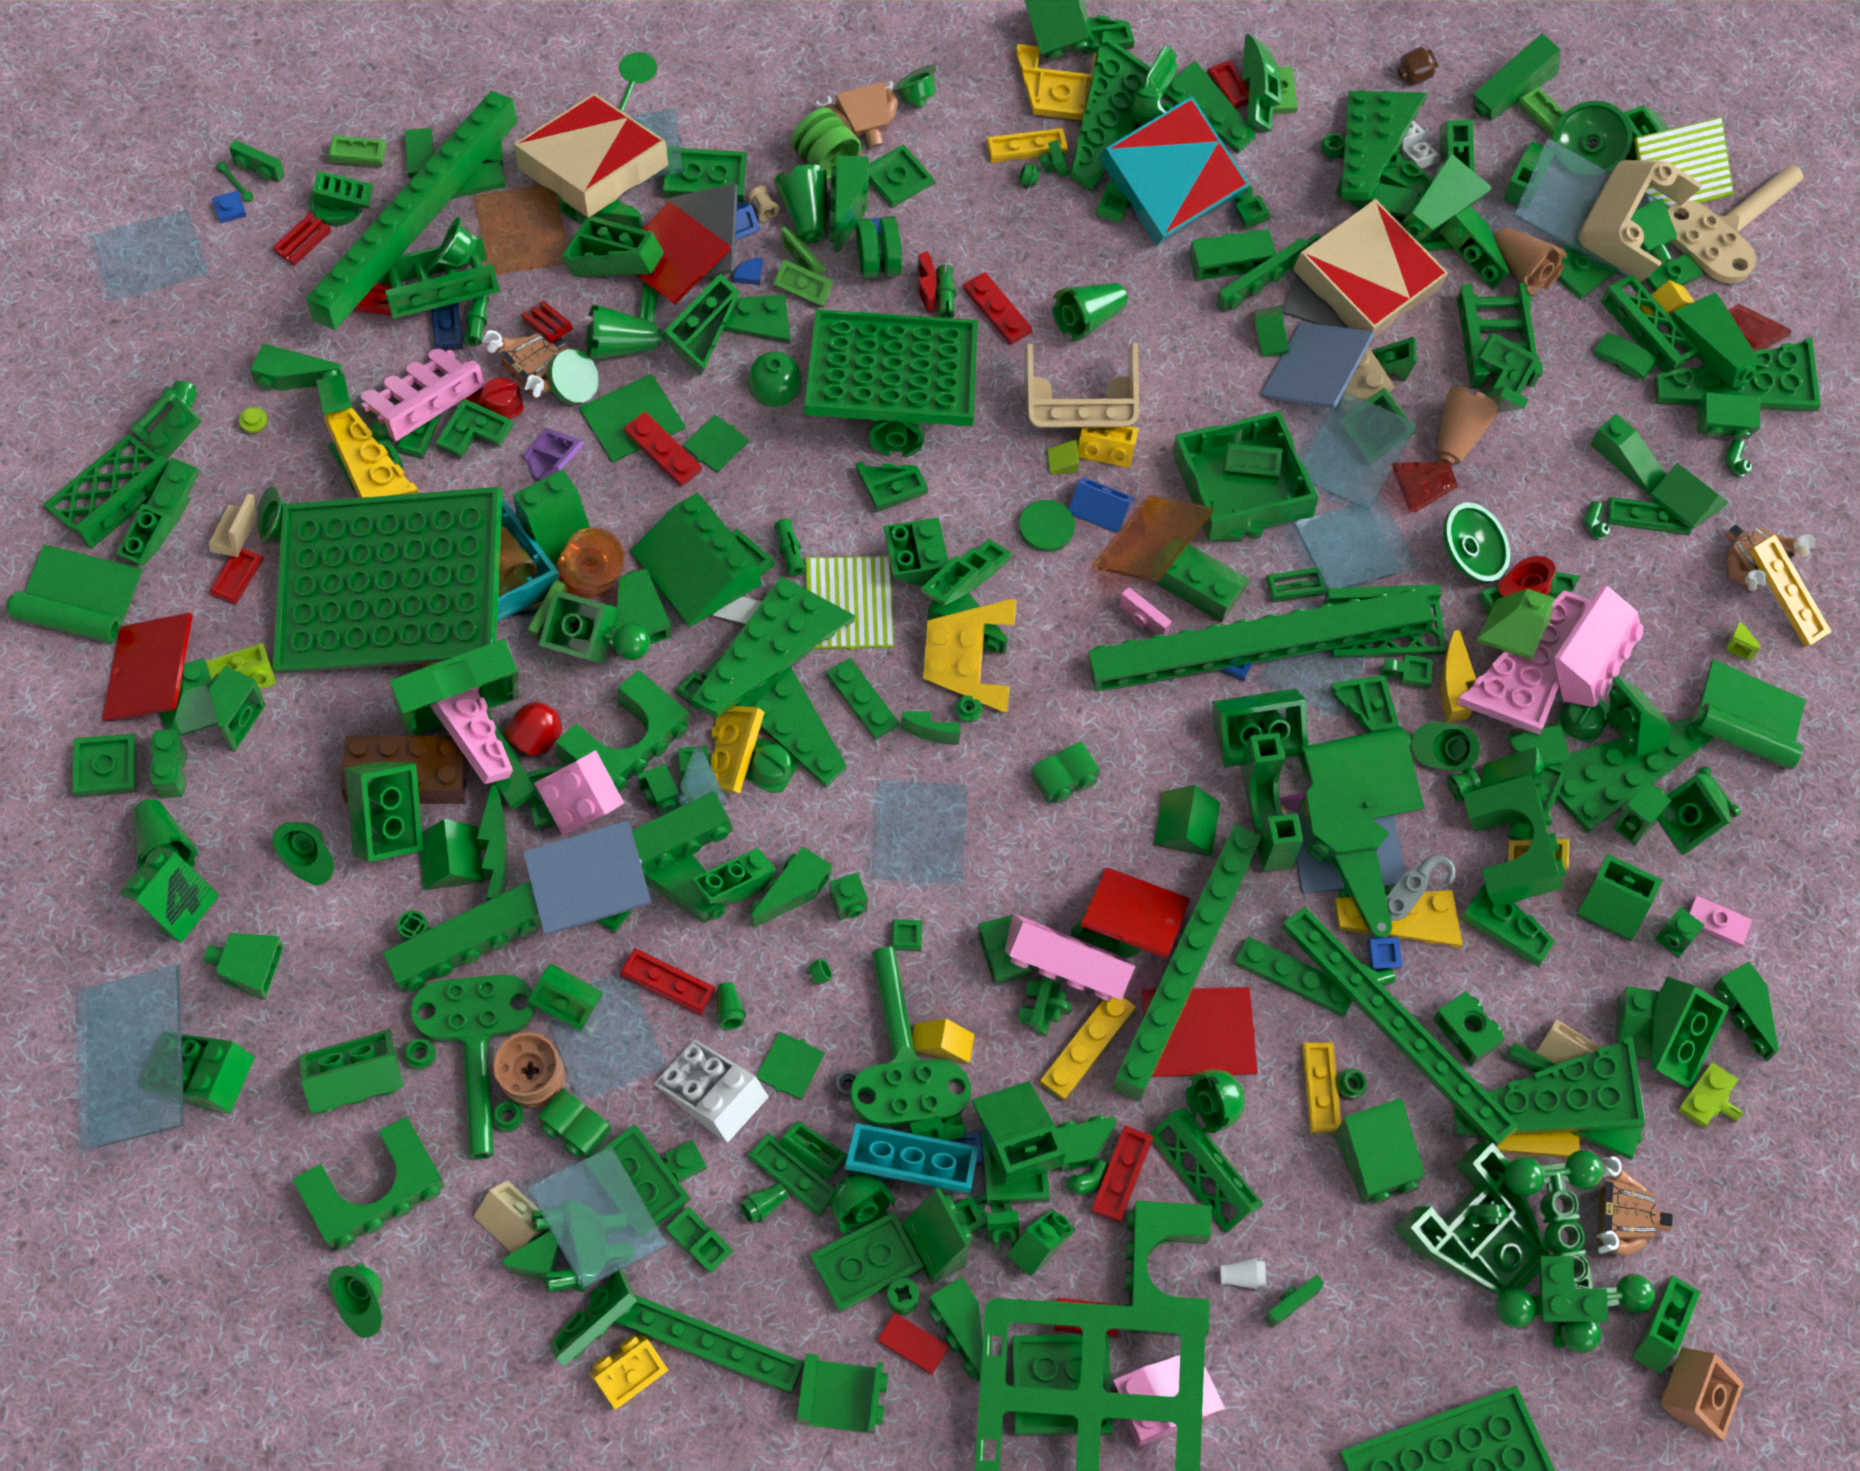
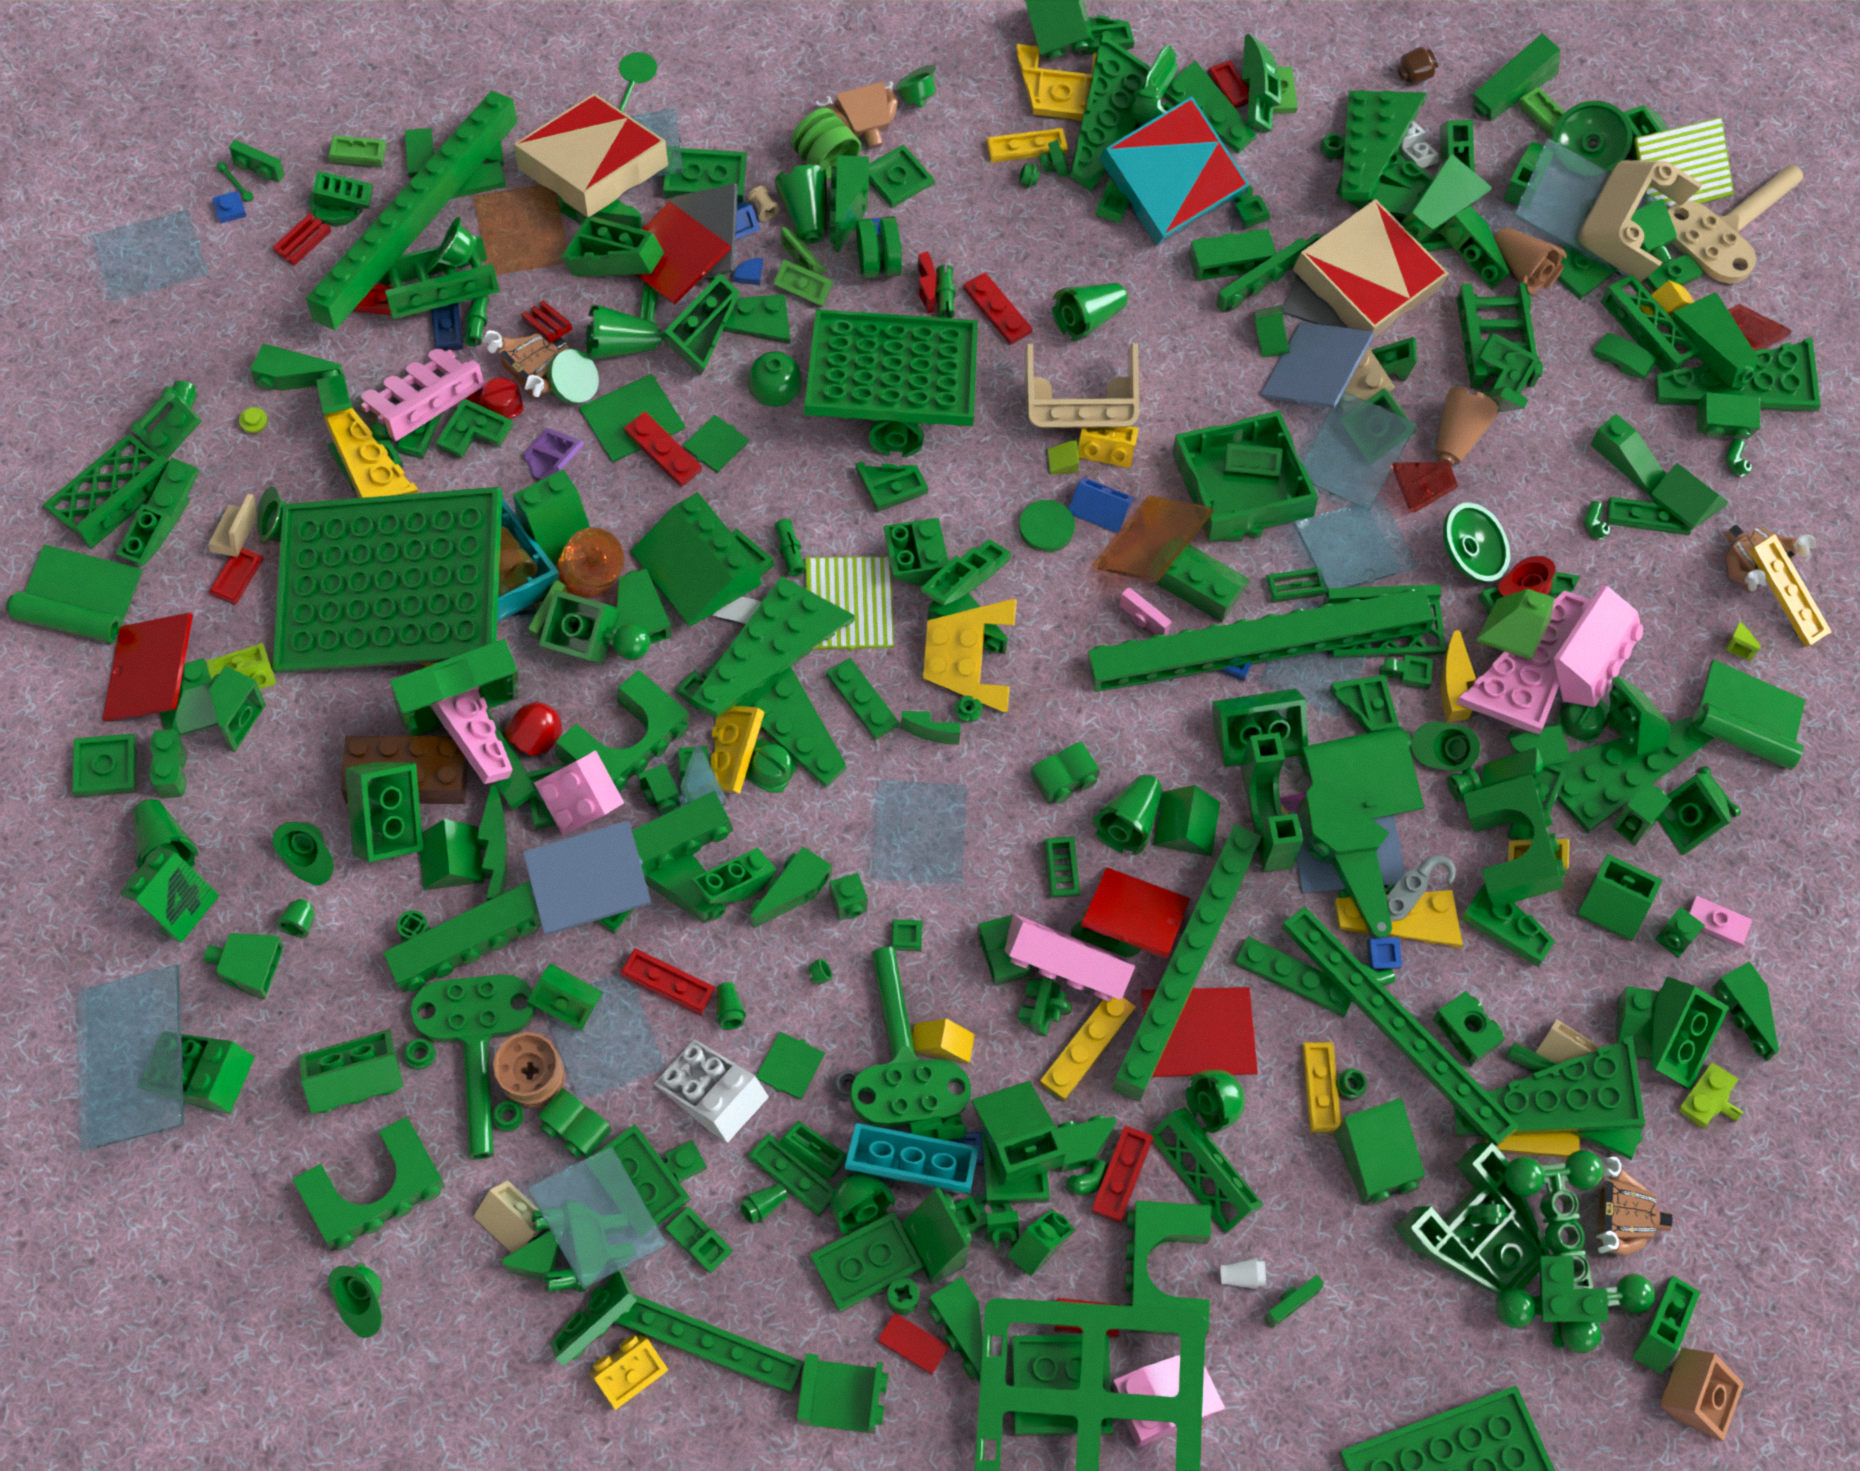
(297, 918): none -> green hat
(1059, 843): none -> green slope
(1130, 815): none -> green cone

